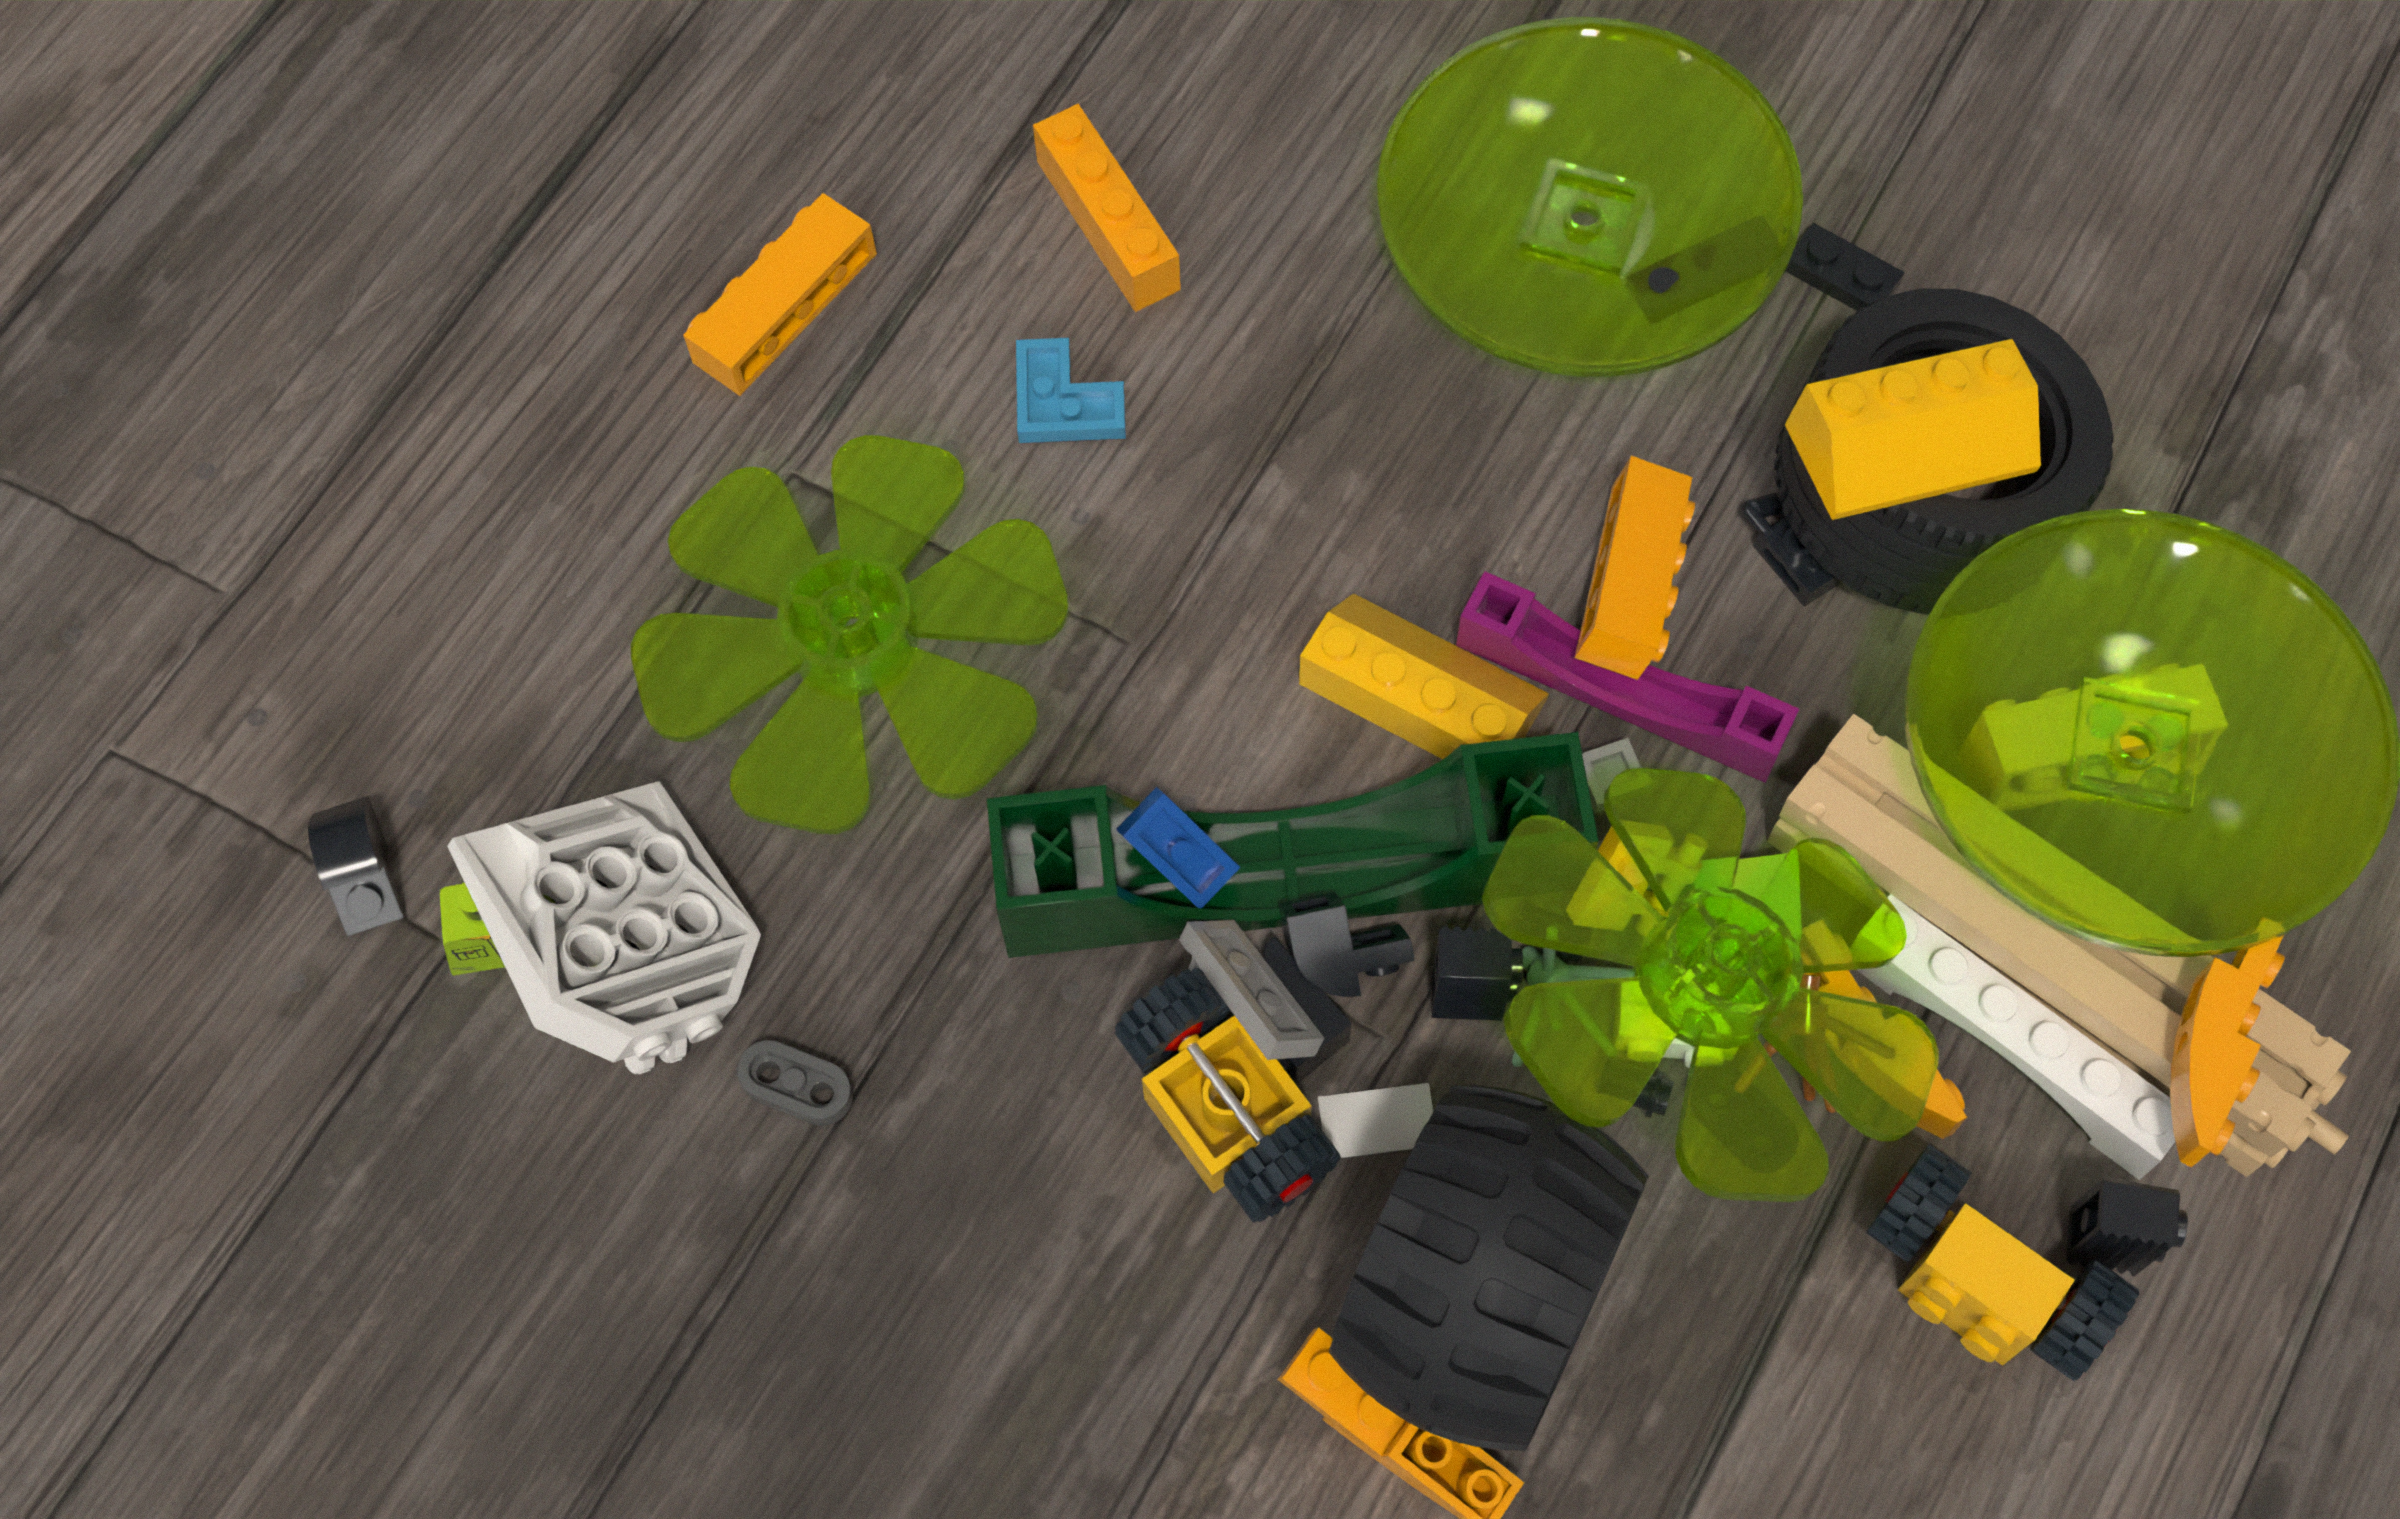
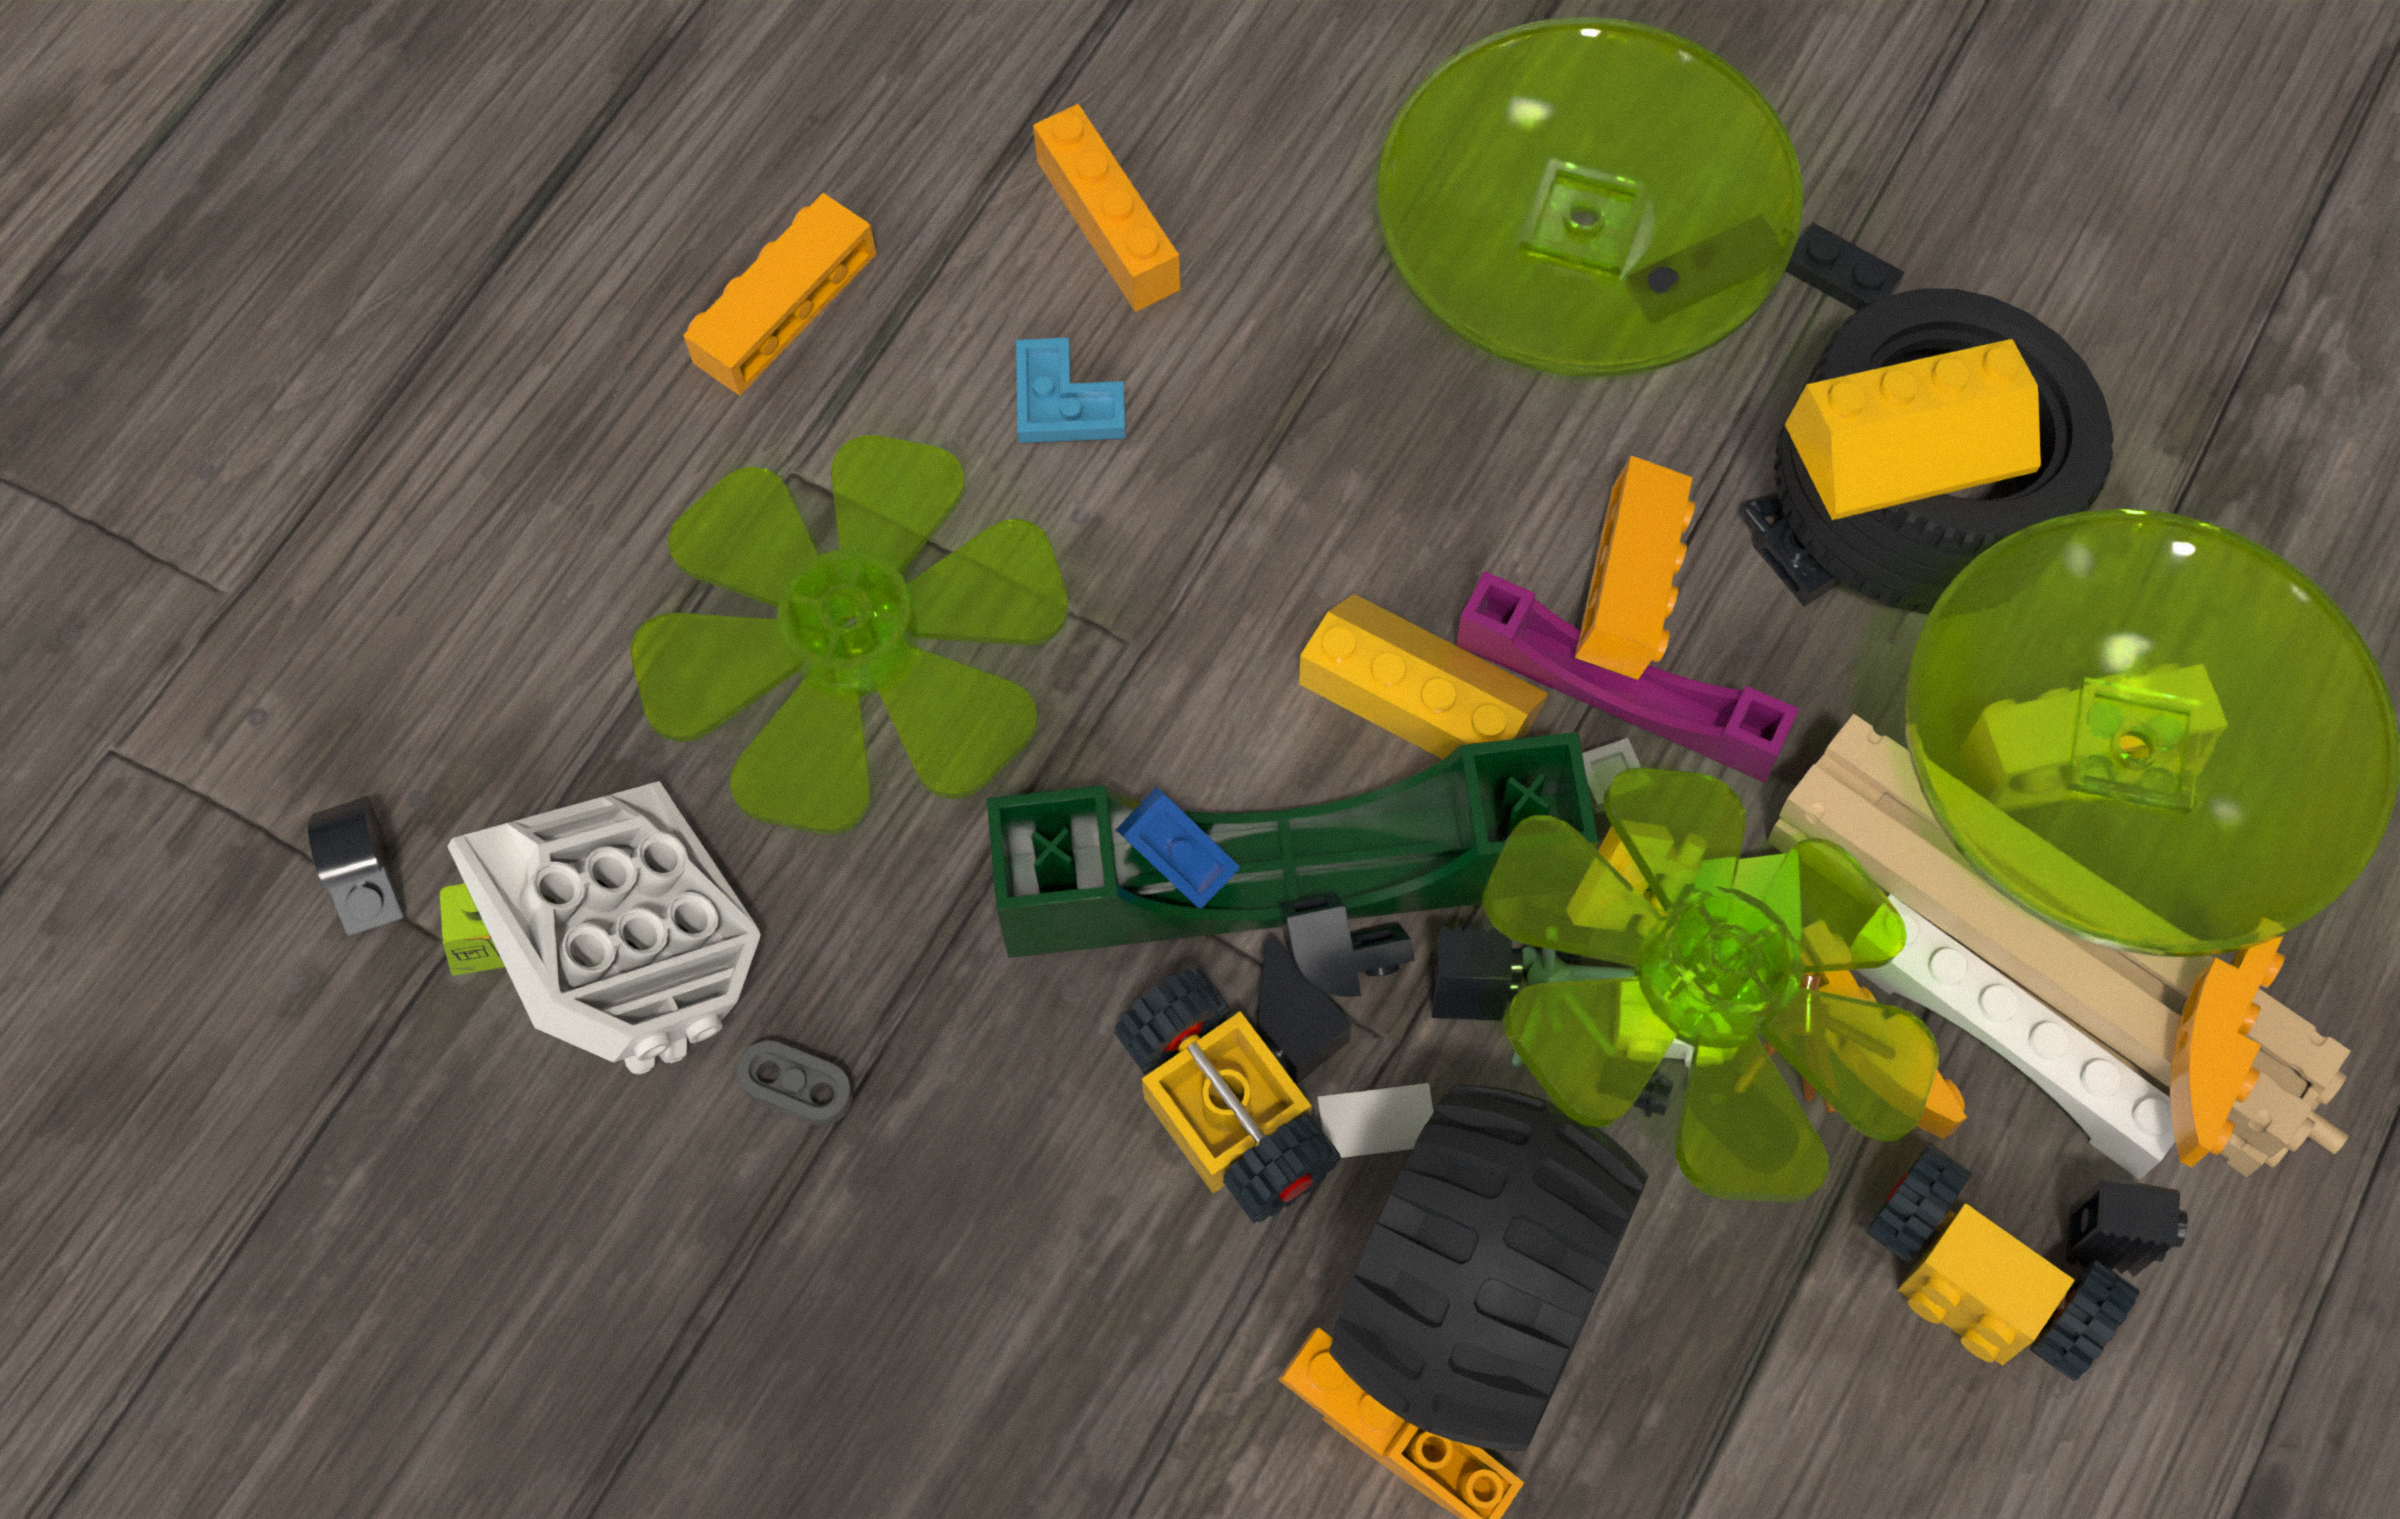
(1251, 989): light grey hinge -> none

